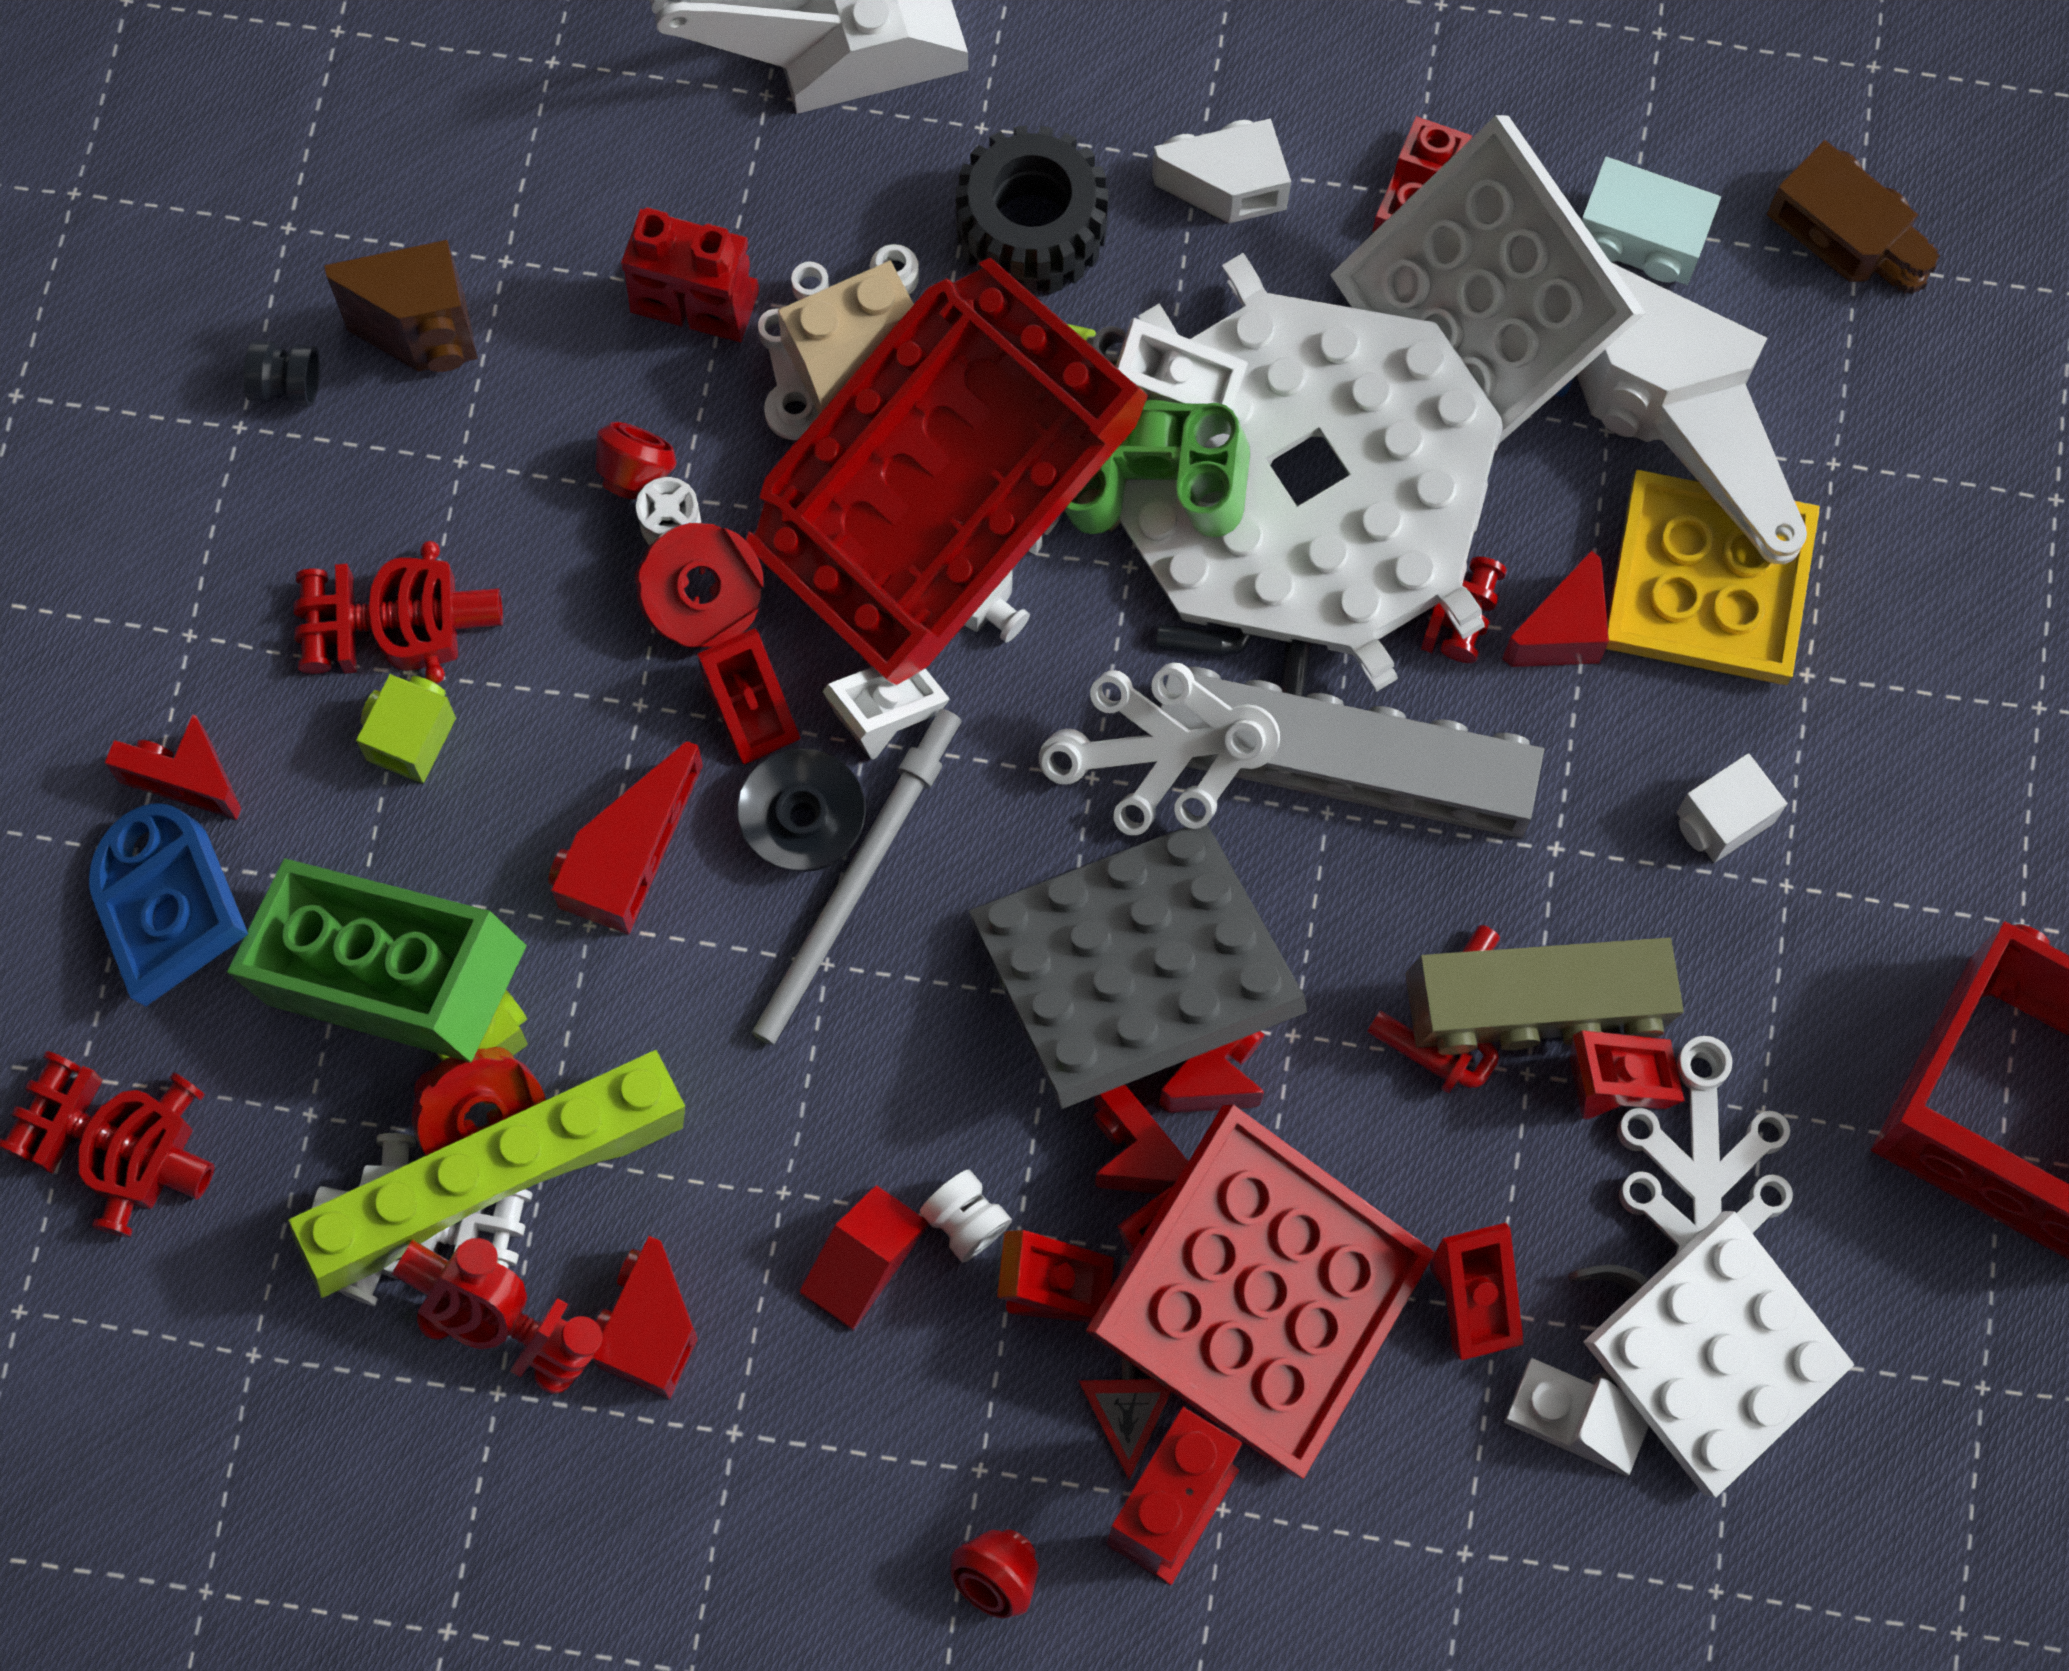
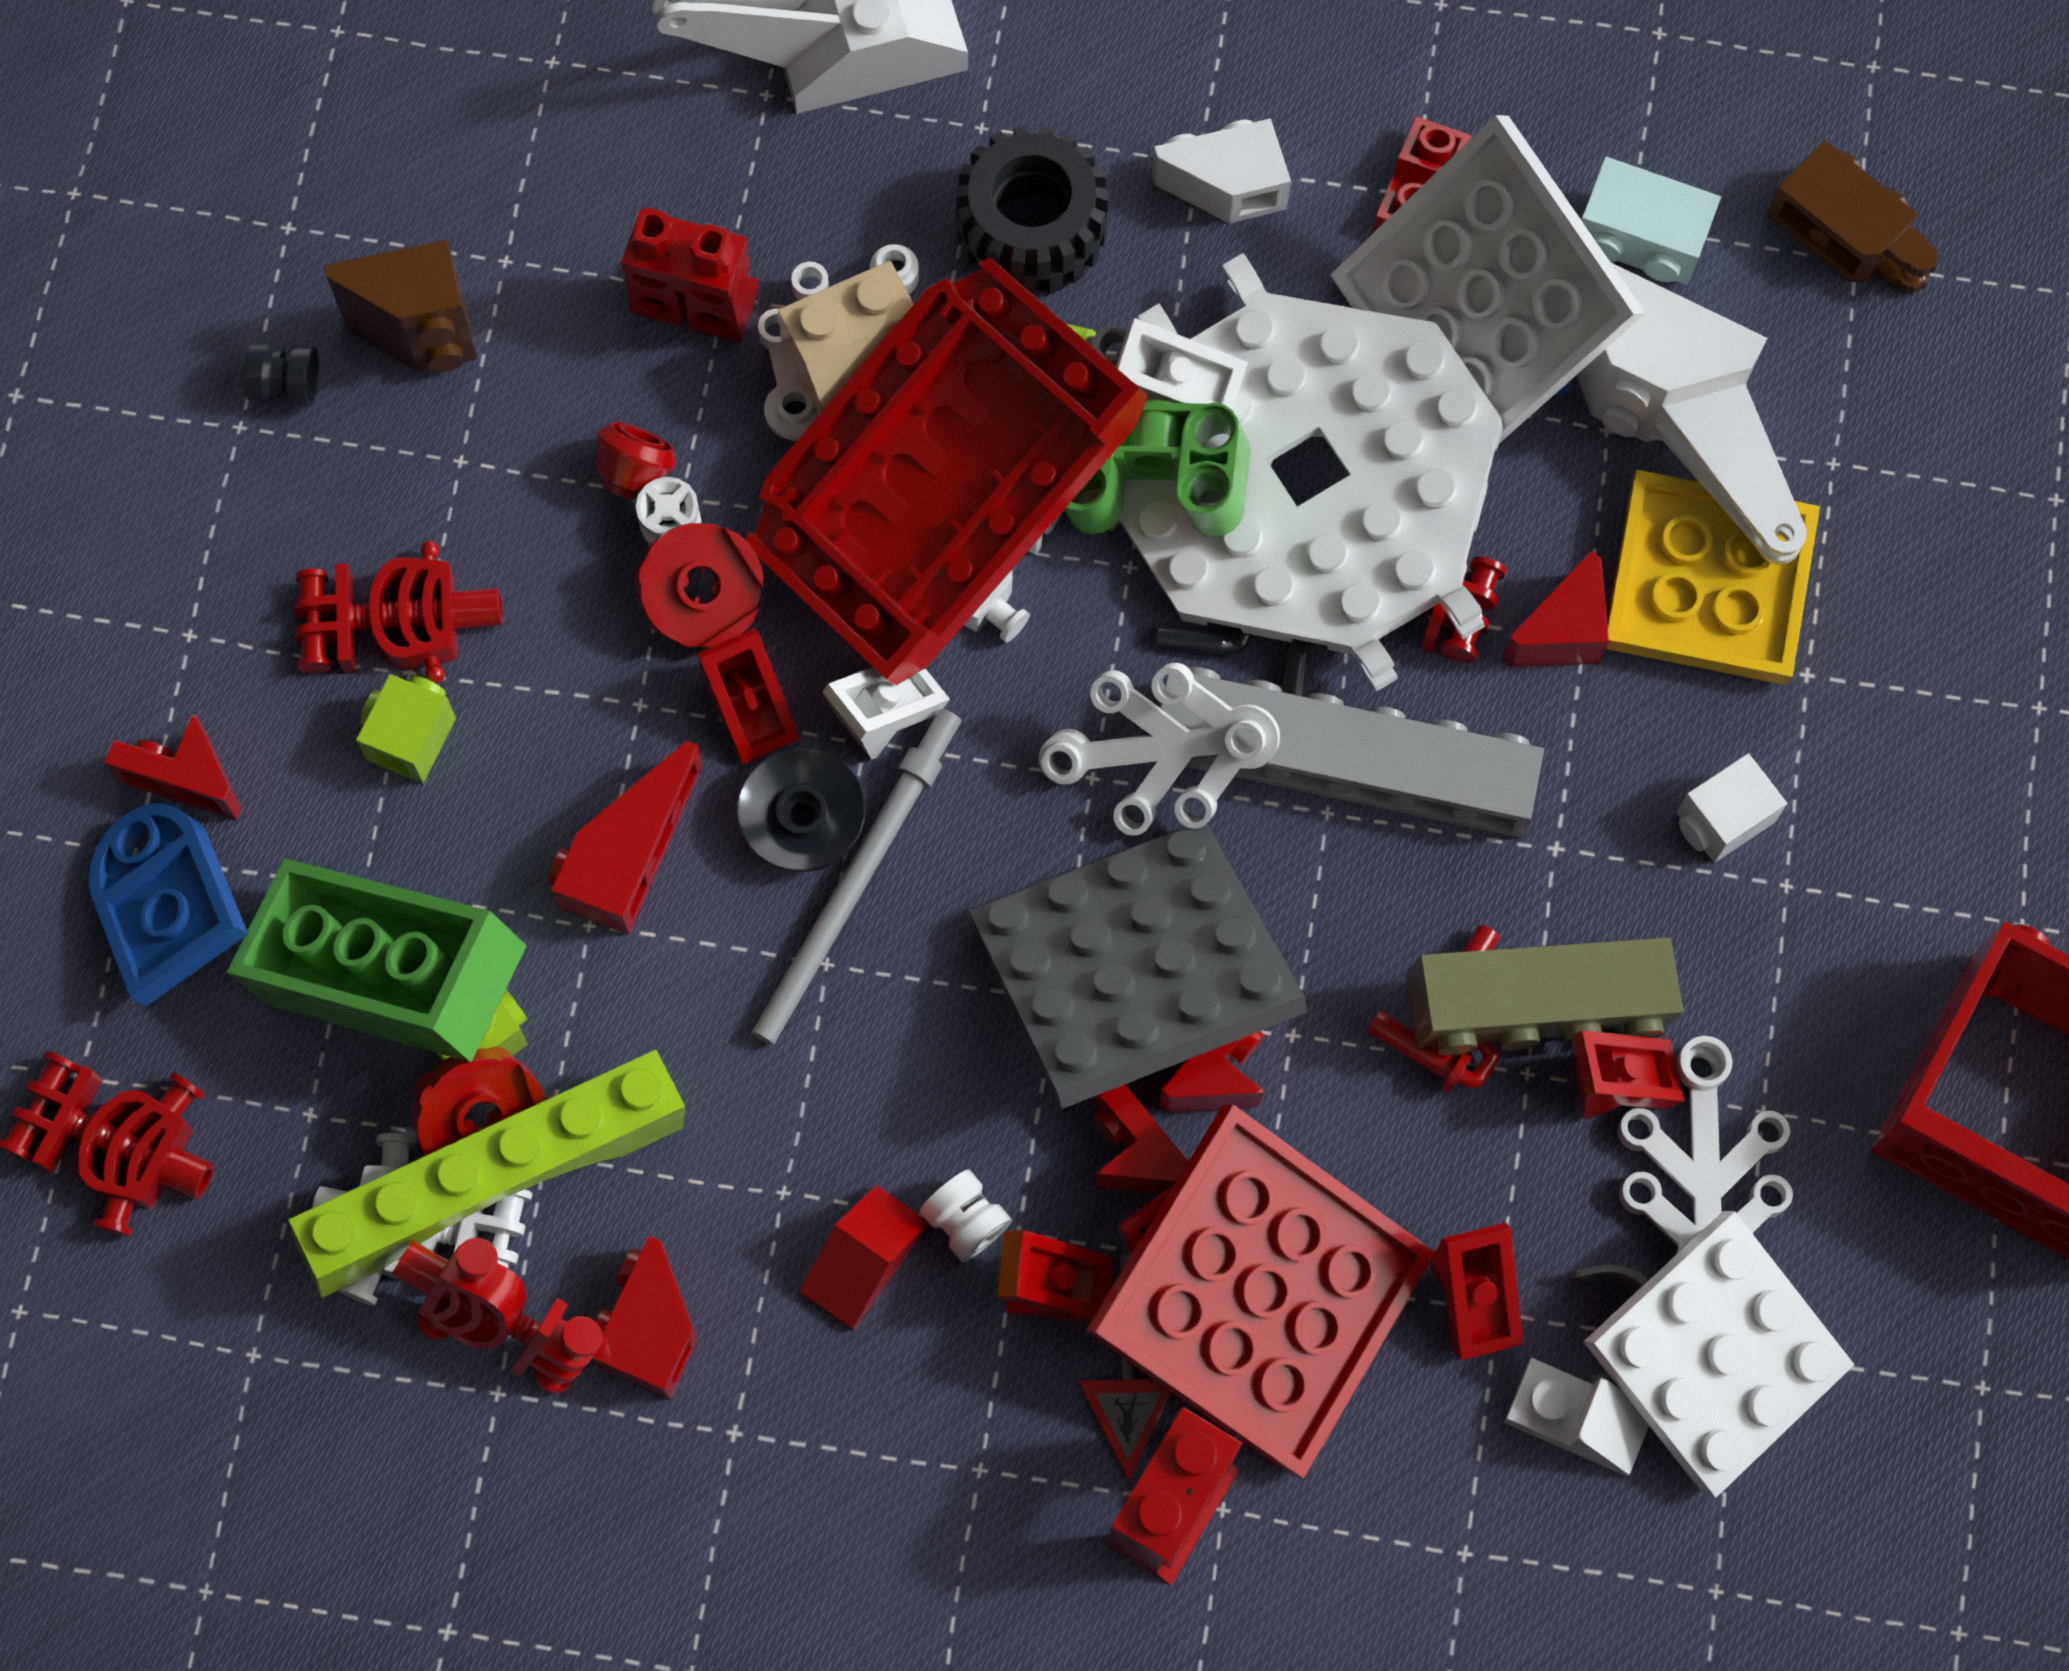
(996, 1572): red cone -> none

